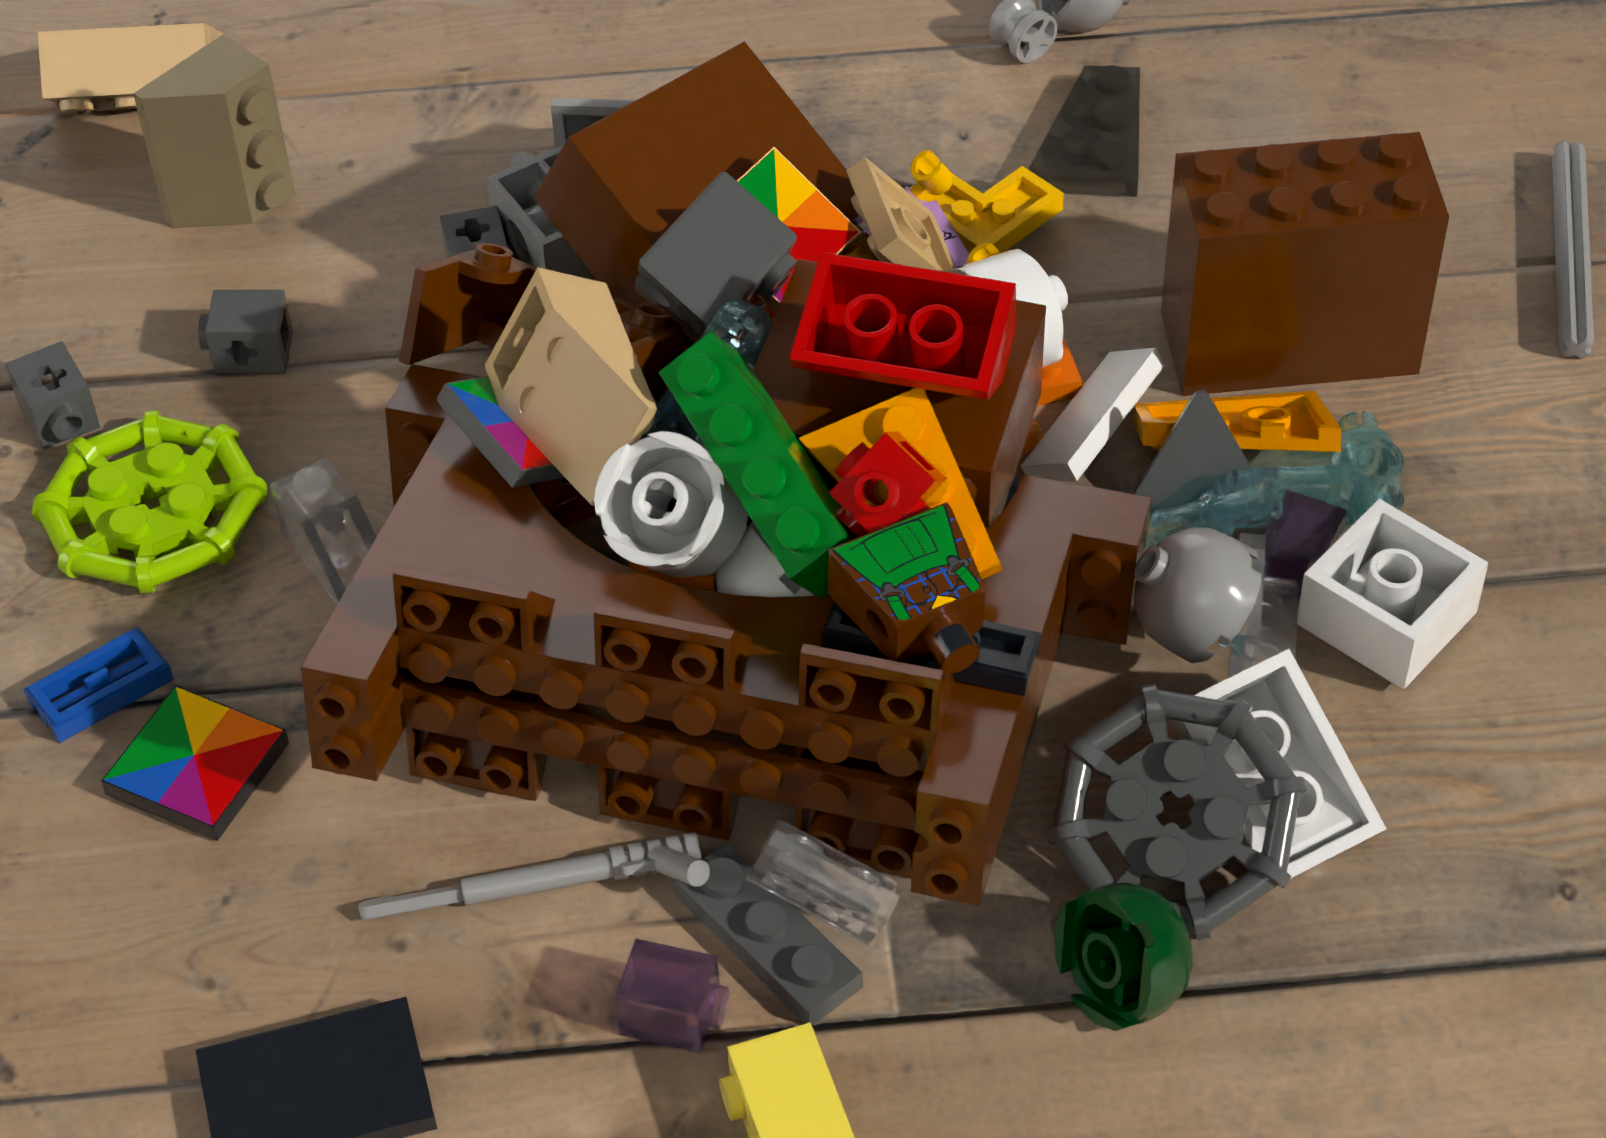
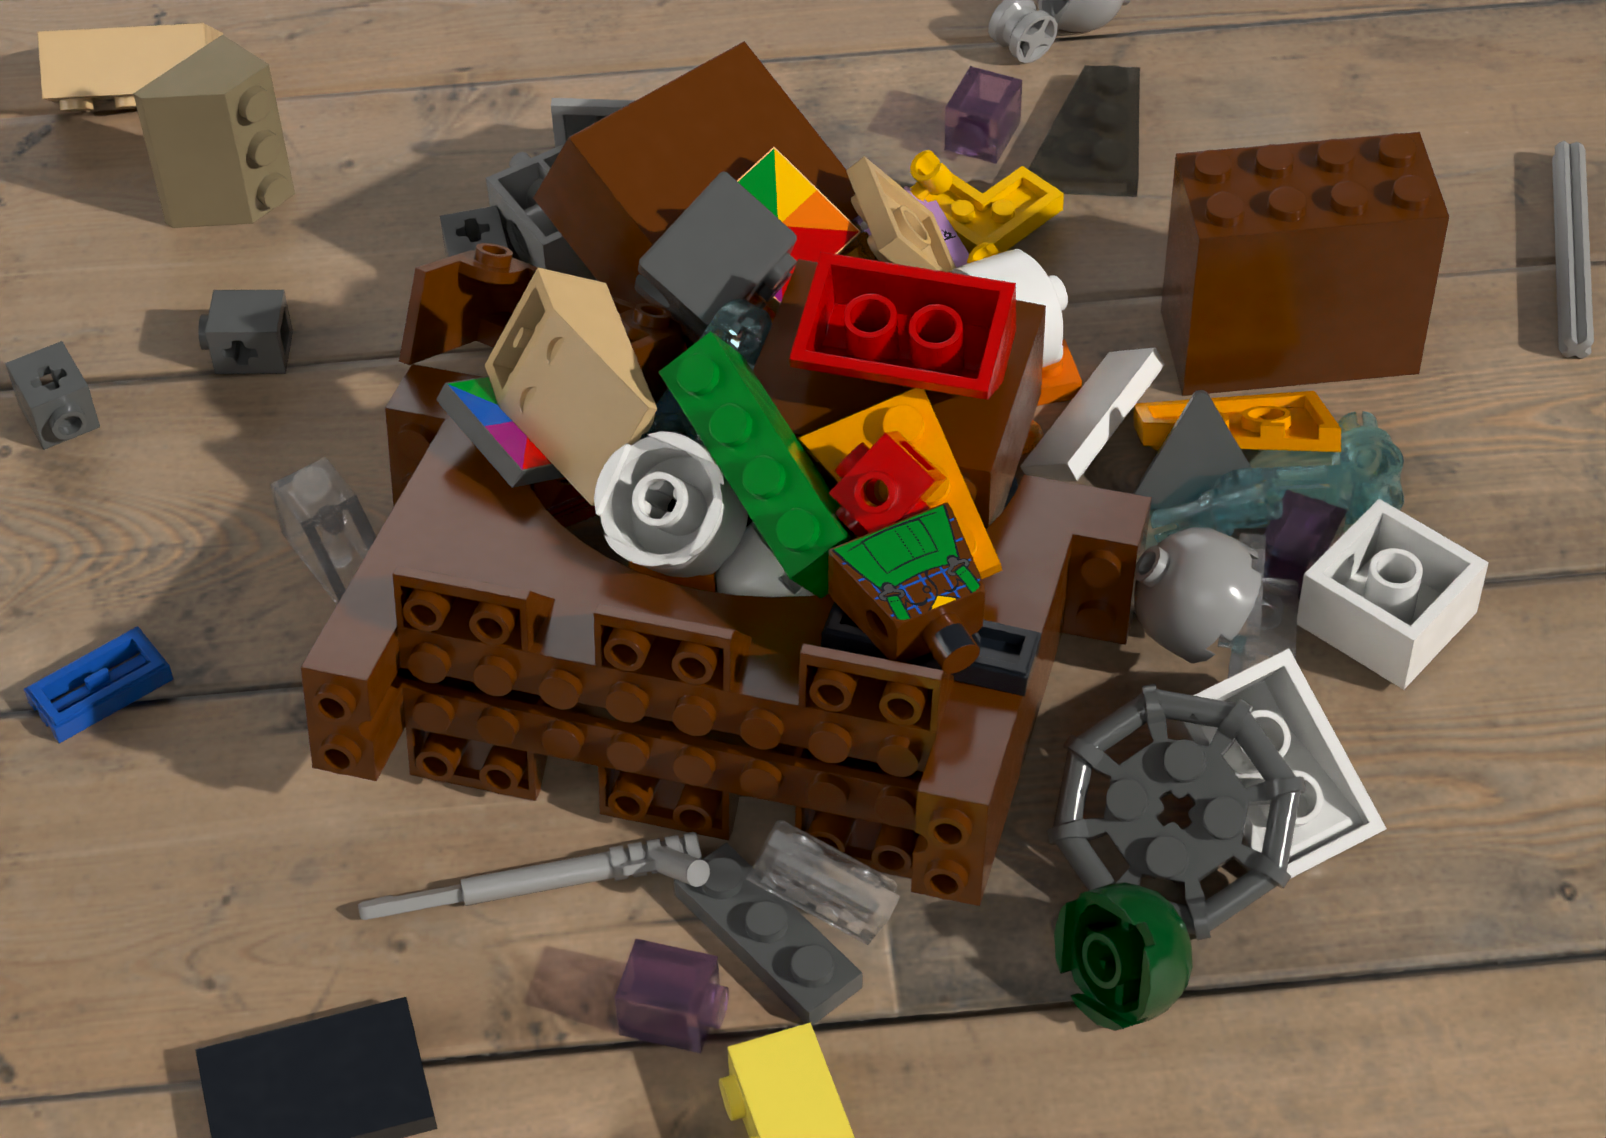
(165, 538): lime plate -> none
(195, 762): tile -> none
(983, 114): none -> clear purple brick

